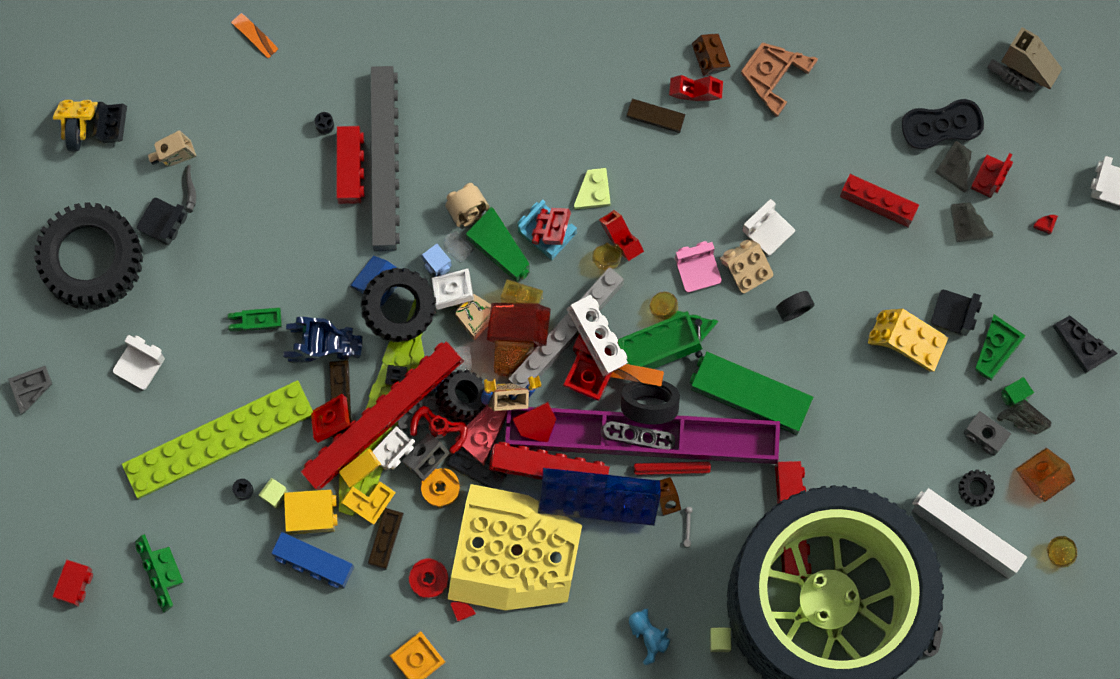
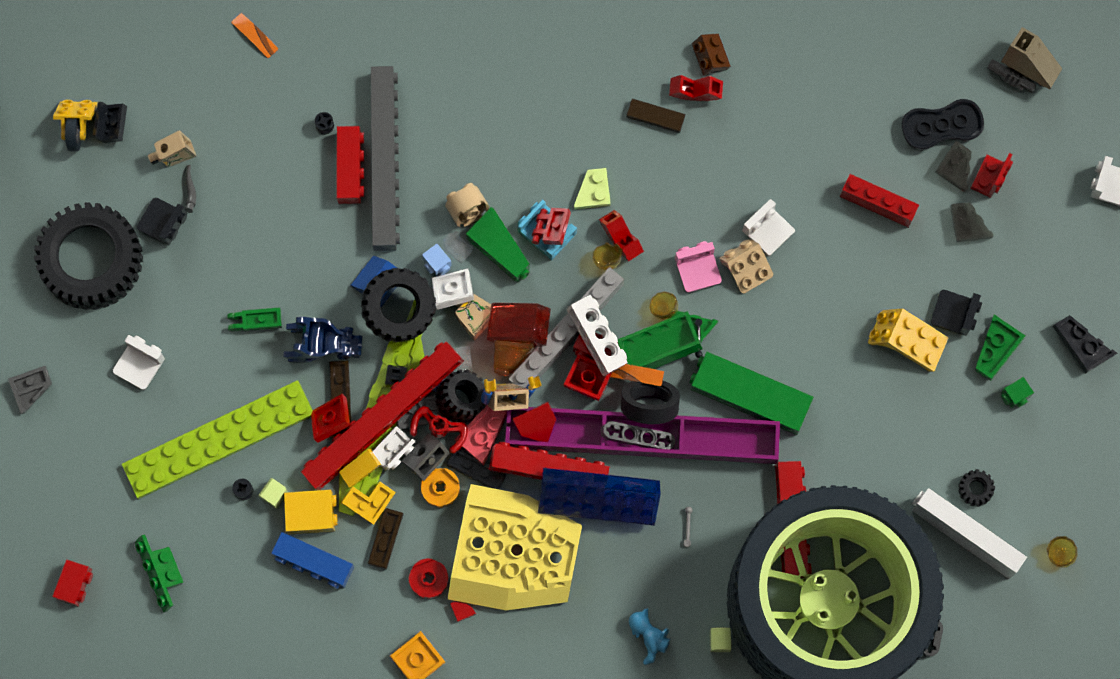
(520, 293): clear yellow brick -> none
(668, 493): reddish brown bracket -> none
(672, 468): red axle -> none
(768, 67): nougat wing -> none
(795, 306): black tyre -> none
(983, 423): dark grey brick -> none
(1025, 417): clear smoke wing -> none
(1046, 223): red tile -> none
(1046, 474): clear orange slope -> none

